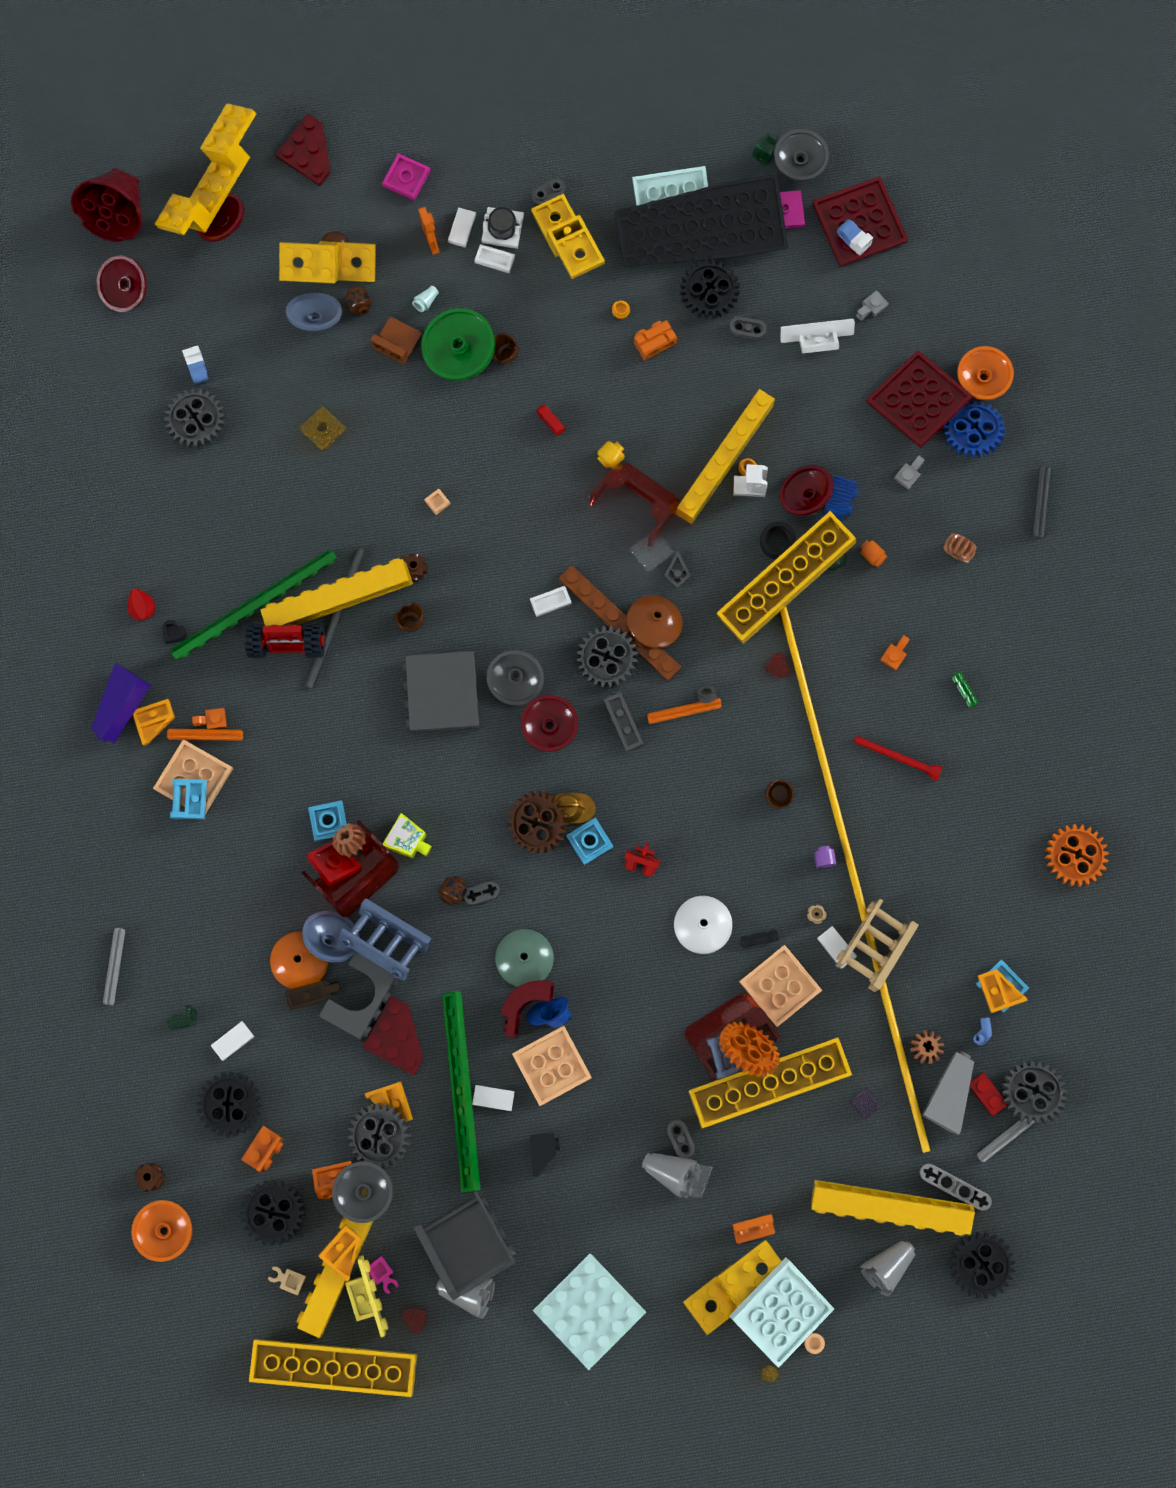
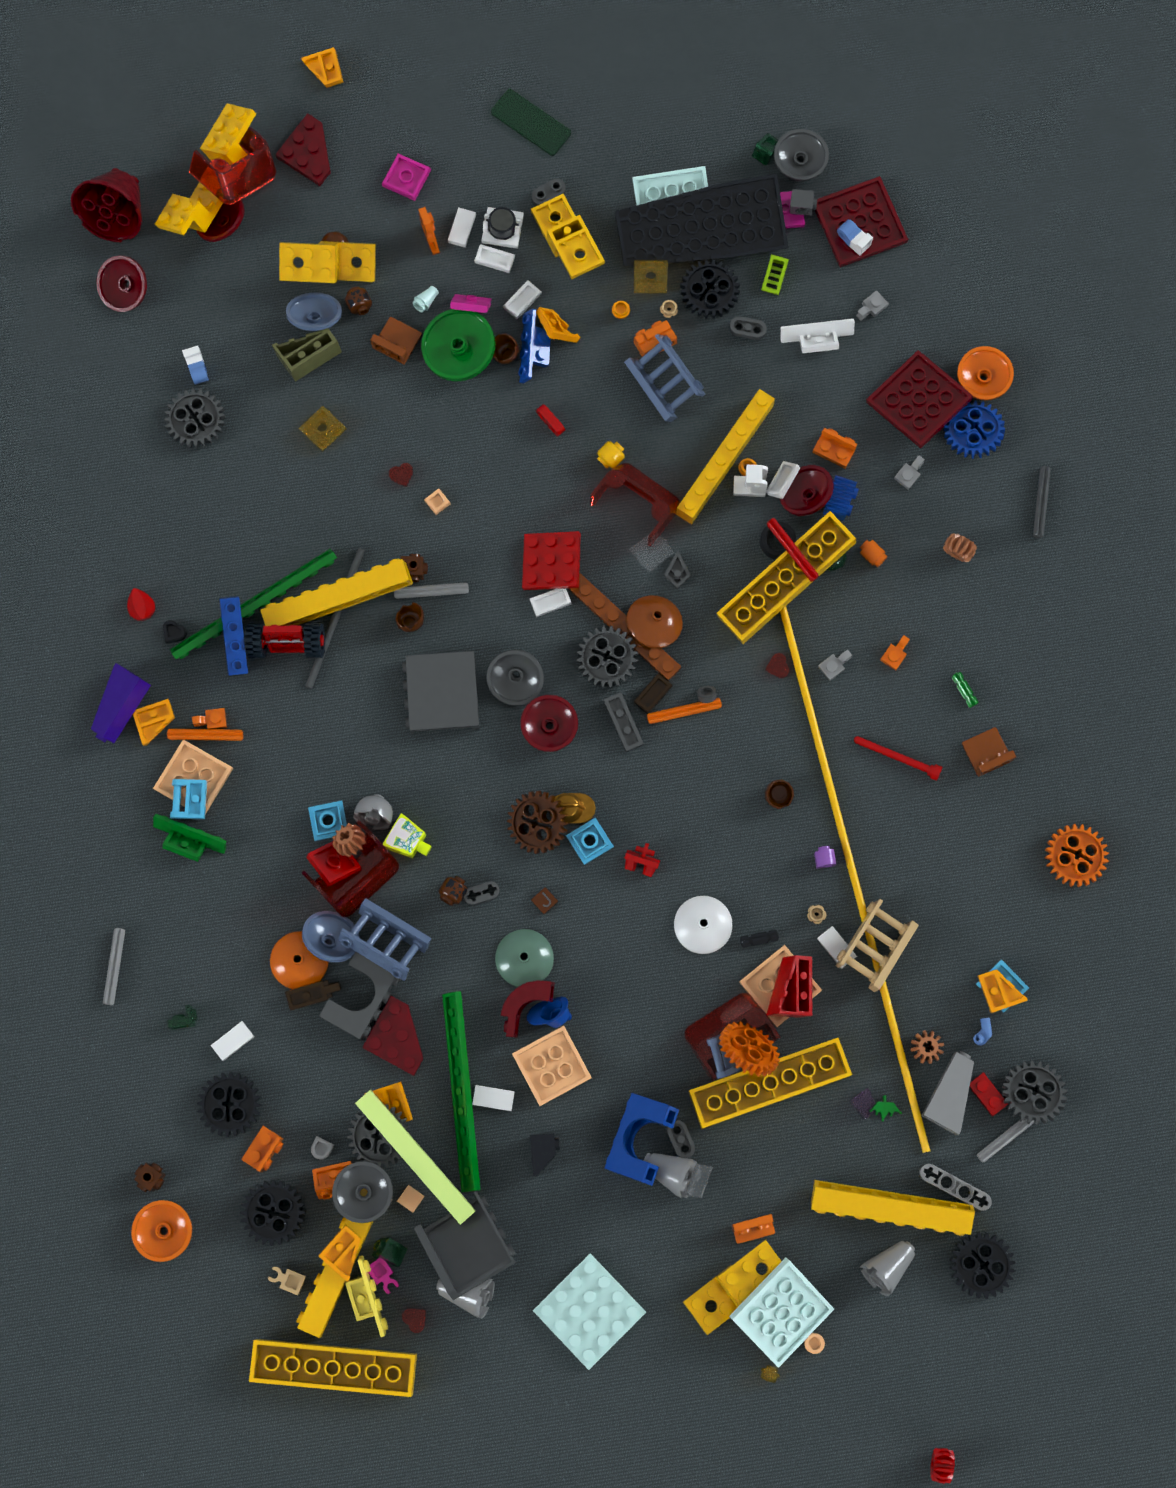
(187, 840): none -> green bracket
(233, 635): none -> blue brick
(241, 178): none -> clear red windscreen
(307, 353): none -> olive wedge
(321, 1148): none -> light grey tile
(325, 67): none -> light orange wing
(374, 811): none -> light grey cylinder
(389, 1251): none -> clear green bracket
(401, 474): none -> clear red tile
(410, 1198): none -> light nougat tile
(415, 1157): none -> yellowish green tile
(432, 590): none -> light grey axle
(470, 303): none -> dark pink plate
(522, 299): none -> white tile
(531, 122): none -> clear green piece
(534, 346): none -> blue bracket
(544, 900): none -> reddish brown tile
(551, 560): none -> red plate
(555, 326): none -> light orange wing
(637, 1114): none -> blue arch
(647, 380): none -> sand blue fence
(653, 693): none -> dark brown tile
(654, 285): none -> clear yellow piece
(669, 304): none -> tan plate
(779, 260): none -> lime slope
(783, 480): none -> white tile
(792, 549): none -> red axle
(792, 988): none -> red wedge
(802, 202): none -> dark grey brick
(834, 666): none -> light grey plate
(835, 447): none -> orange bracket
(885, 1108): none -> green piece
(942, 1465): none -> red gear
(987, 752): none -> dark orange bracket

